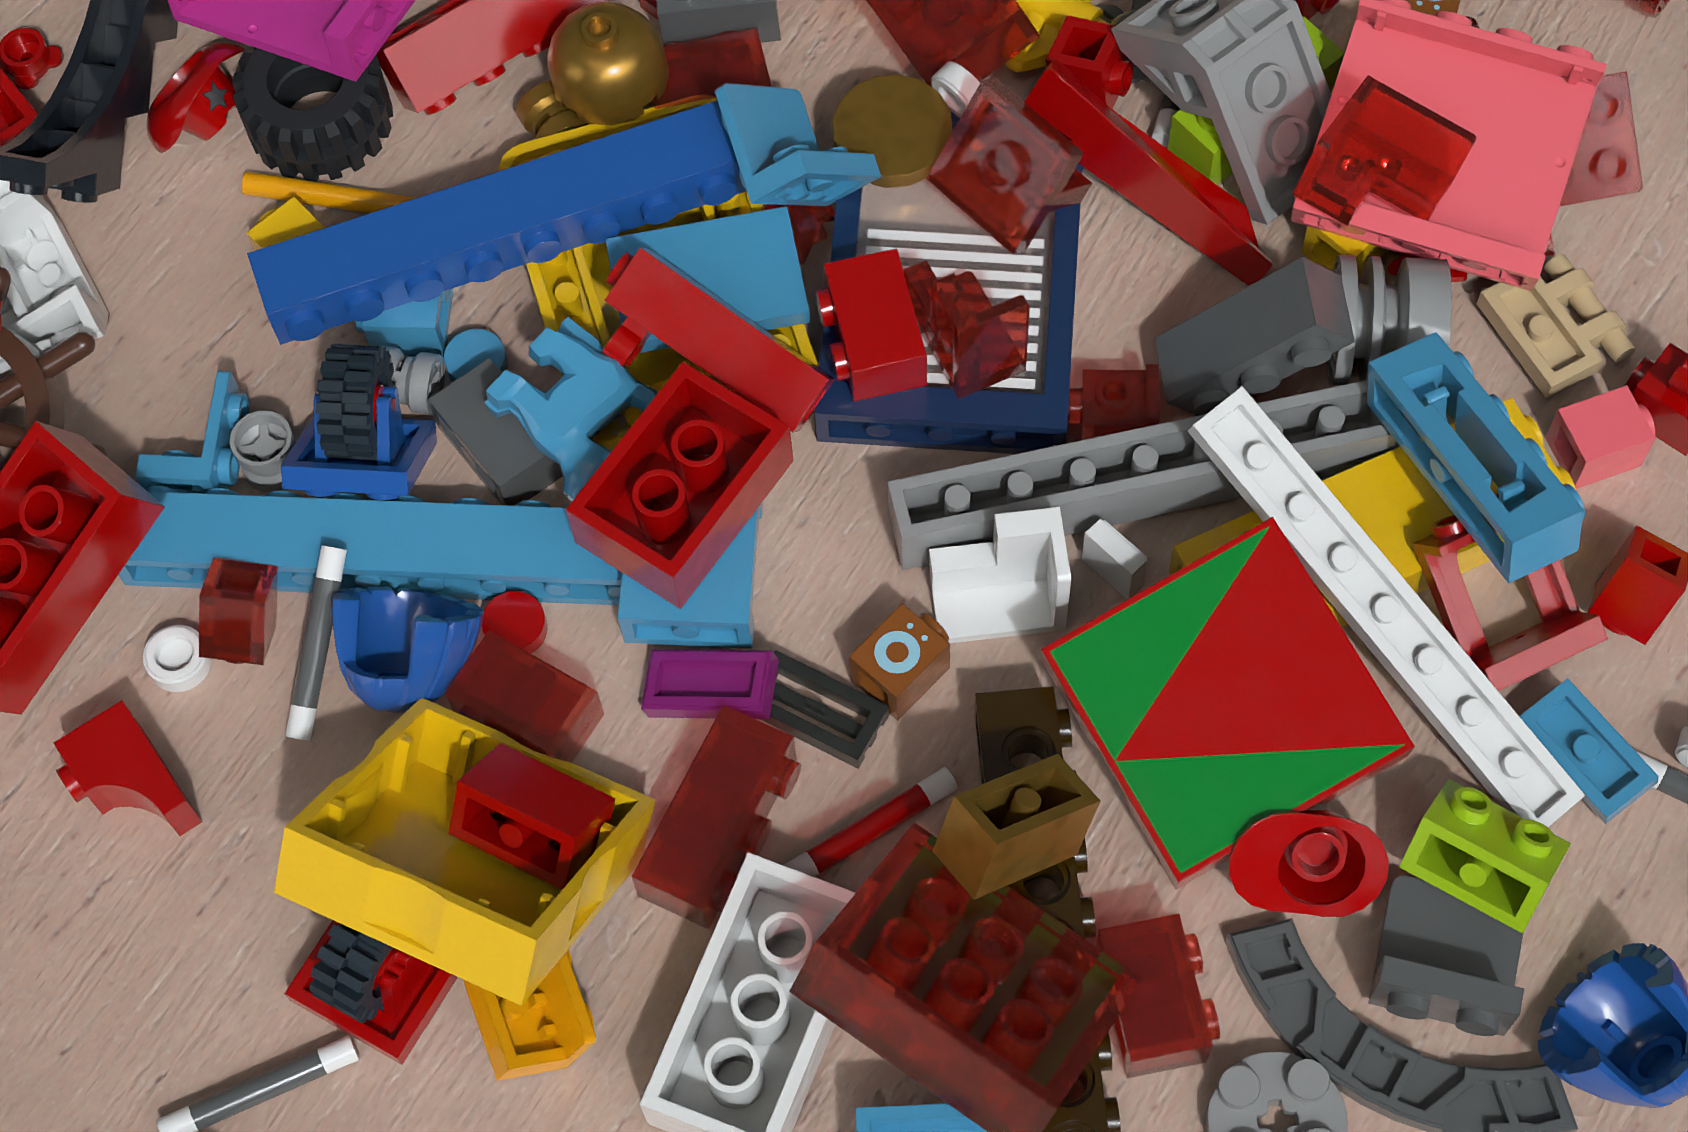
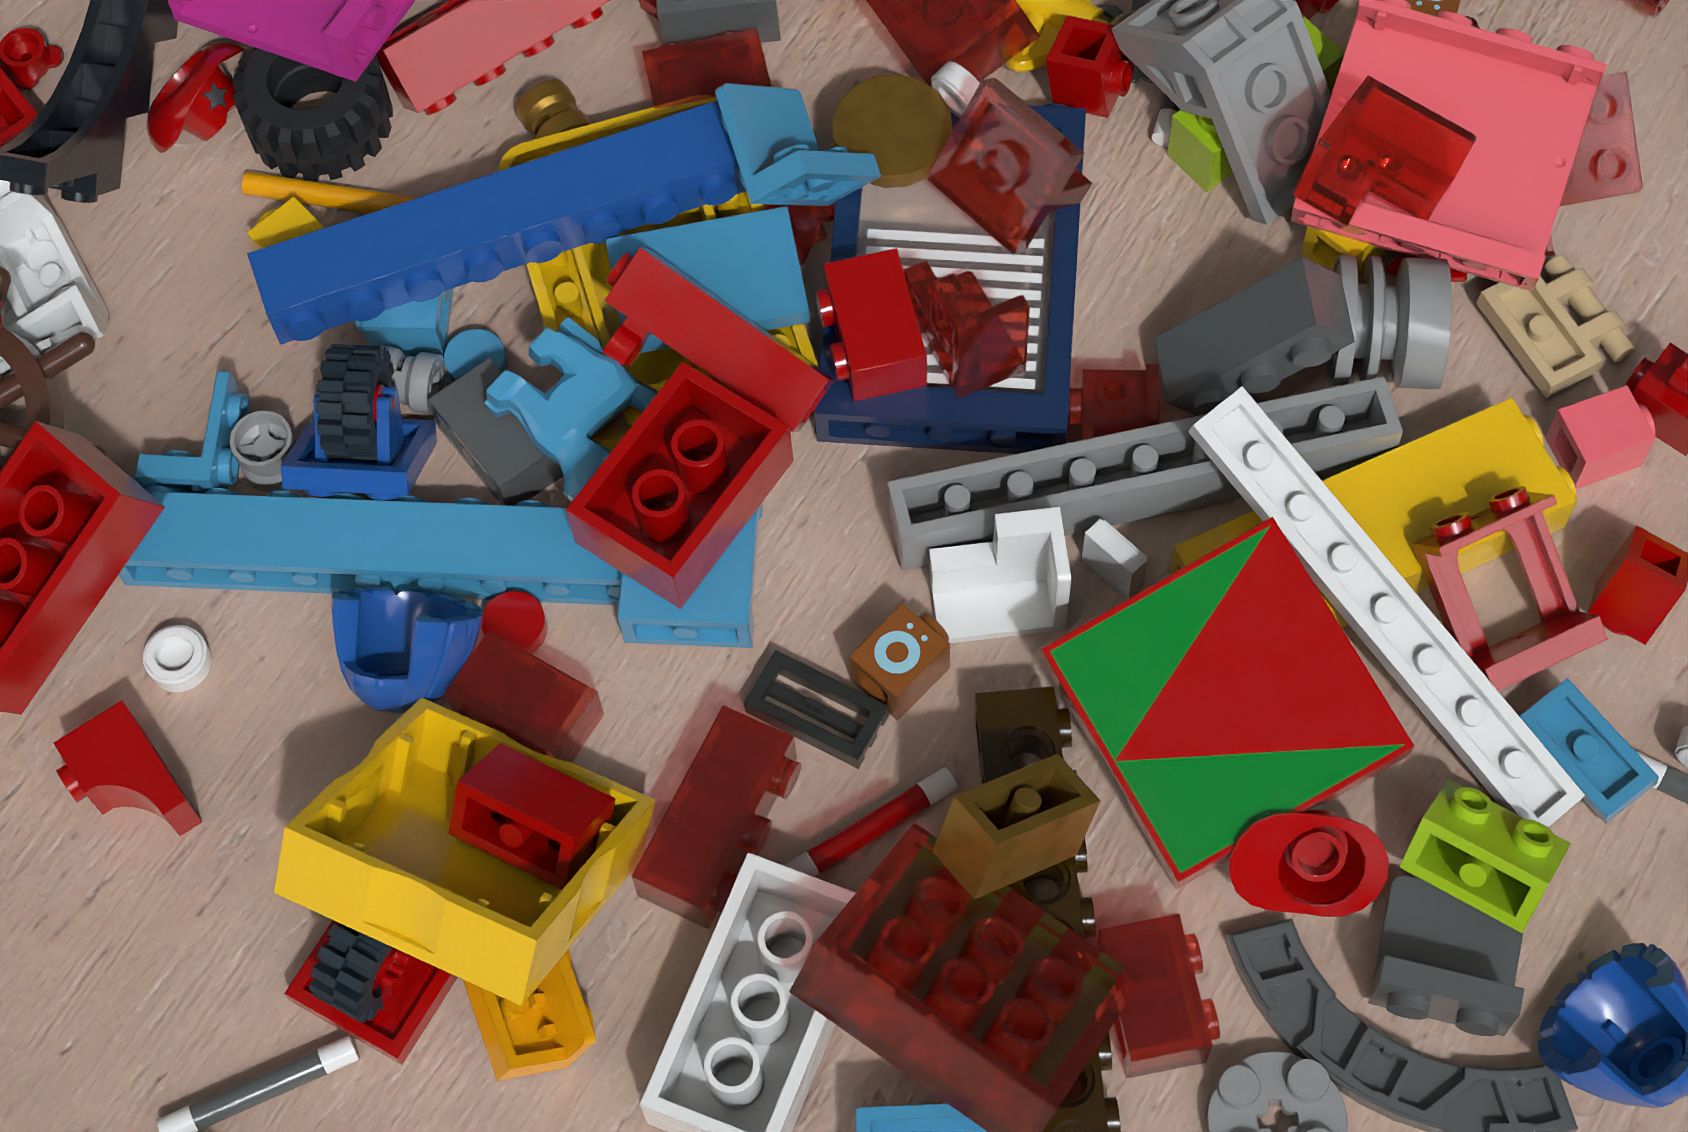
(238, 611): clear red brick -> none
(315, 644): dark grey bar -> none
(607, 63): pearl gold cylinder -> none
(705, 680): magenta tile -> none
(1150, 174): red wedge -> none
(1534, 509): dark azure brick -> none

